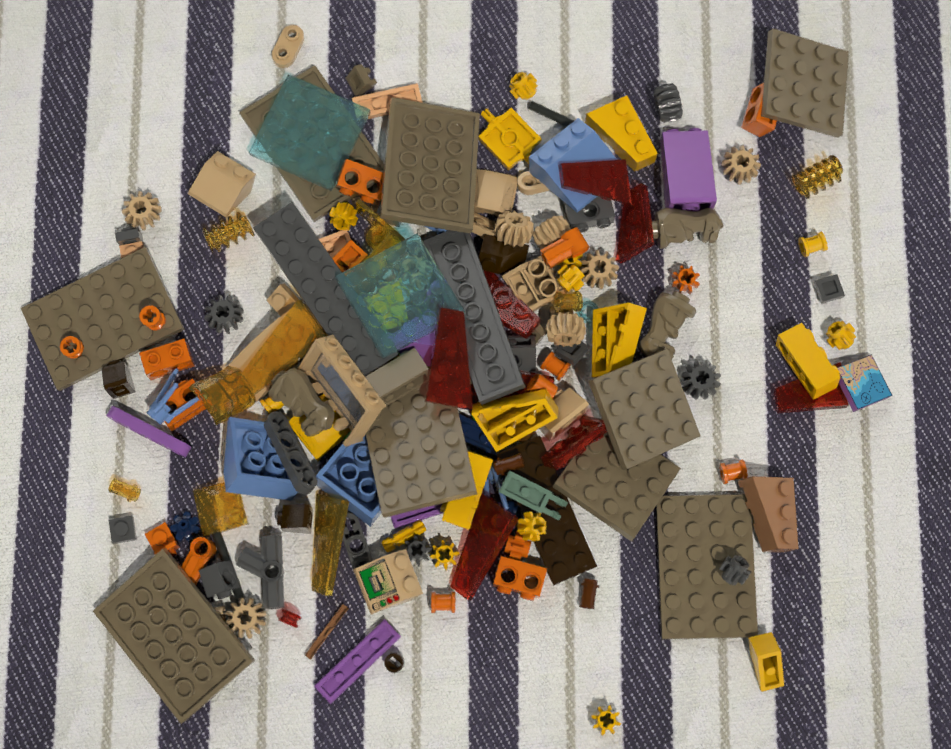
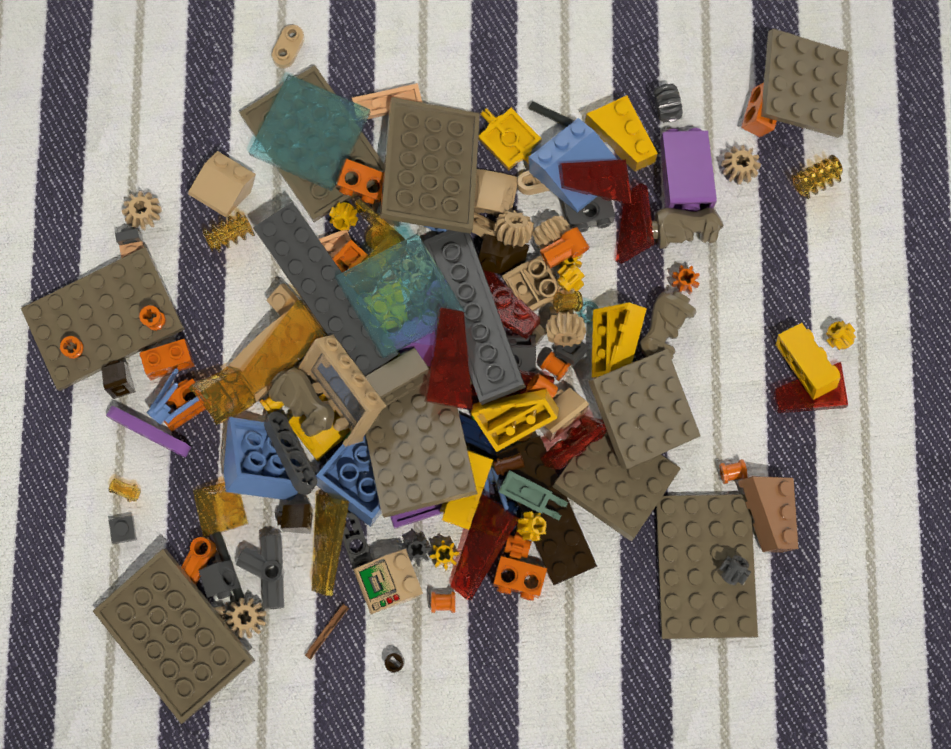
(162, 538): orange bracket -> none
(185, 531): dark blue plant -> none
(226, 306): dark grey gear -> none
(289, 618): clear red bush -> none
(357, 661): medium lavender tile -> none
(359, 80): dark tan tile -> none
(403, 535): yellow axle -> none
(523, 86): yellow gear -> none
(588, 593): reddish brown pin -> none
(600, 724): yellow gear -> none
(601, 261): tan gear -> none
(710, 377): dark grey gear -> none
(766, 661): yellow slope -> none
(812, 244): yellow bush -> none
(829, 288): dark grey plate -> none
(863, 383): tile -> none

